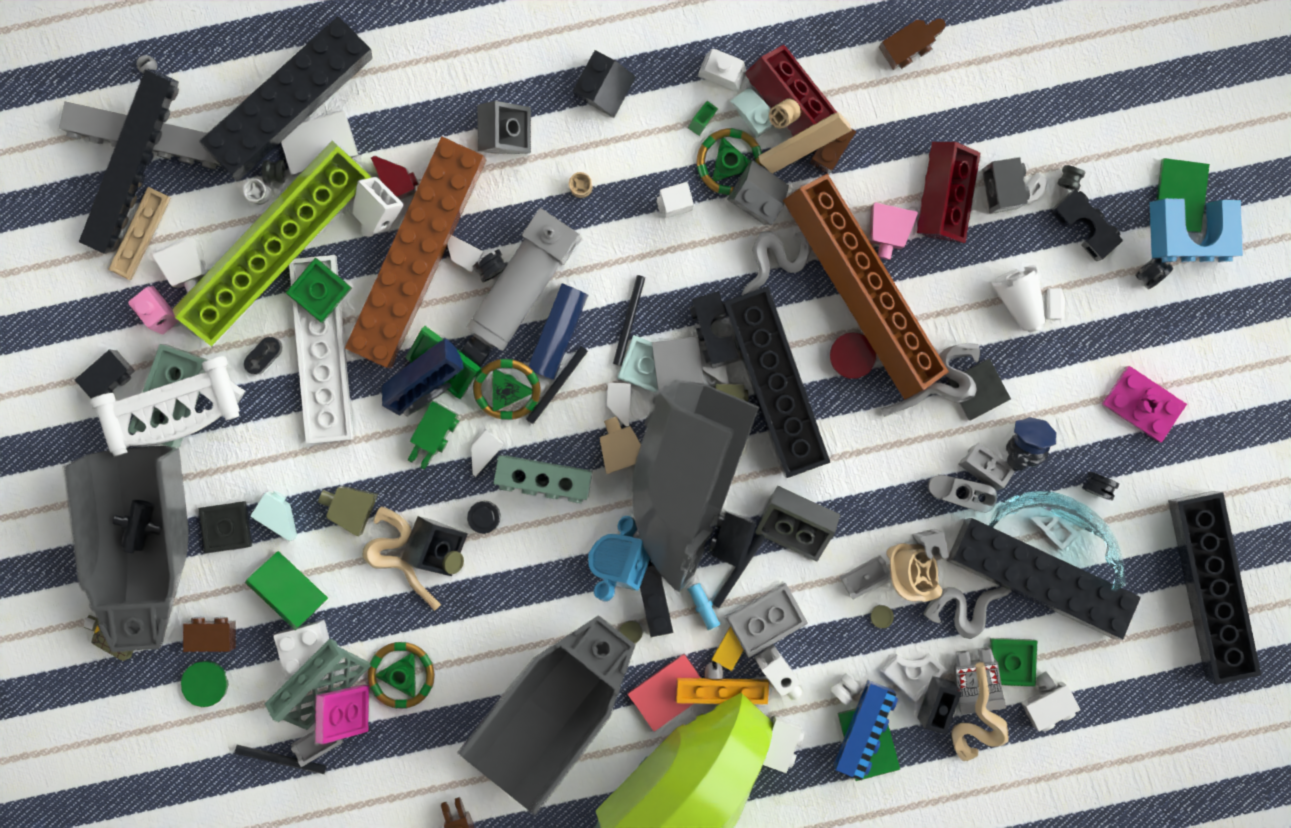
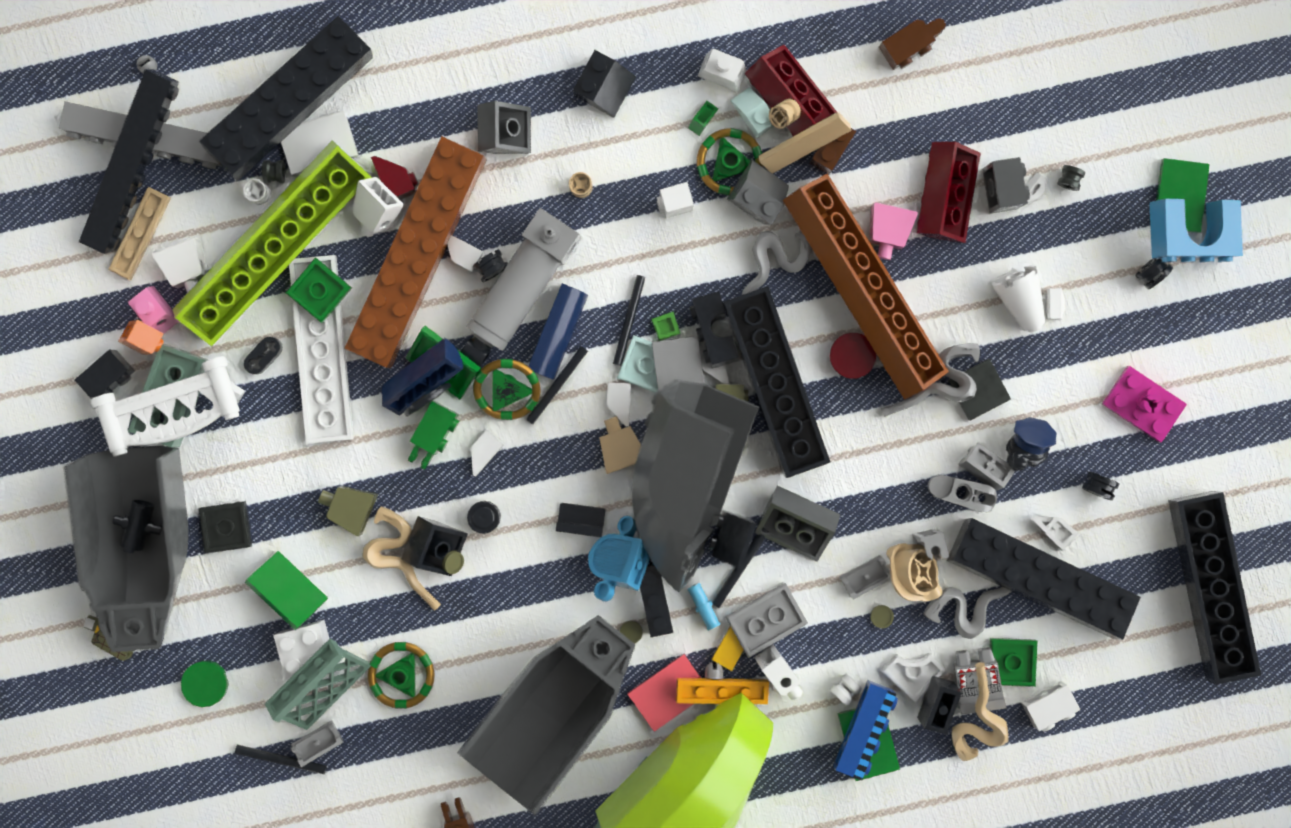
(141, 337): none -> brick
(209, 635): reddish brown brick -> none
(276, 515): light aqua slope -> none
(341, 714): dark pink plate -> none
(506, 478): sand green brick -> none
(581, 520): none -> black panel
(666, 326): none -> bright green tile
(785, 738): white brick -> none
(1045, 682): light grey hinge -> none
(1074, 512): clear light blue windscreen -> none
(1102, 236): black arch -> none

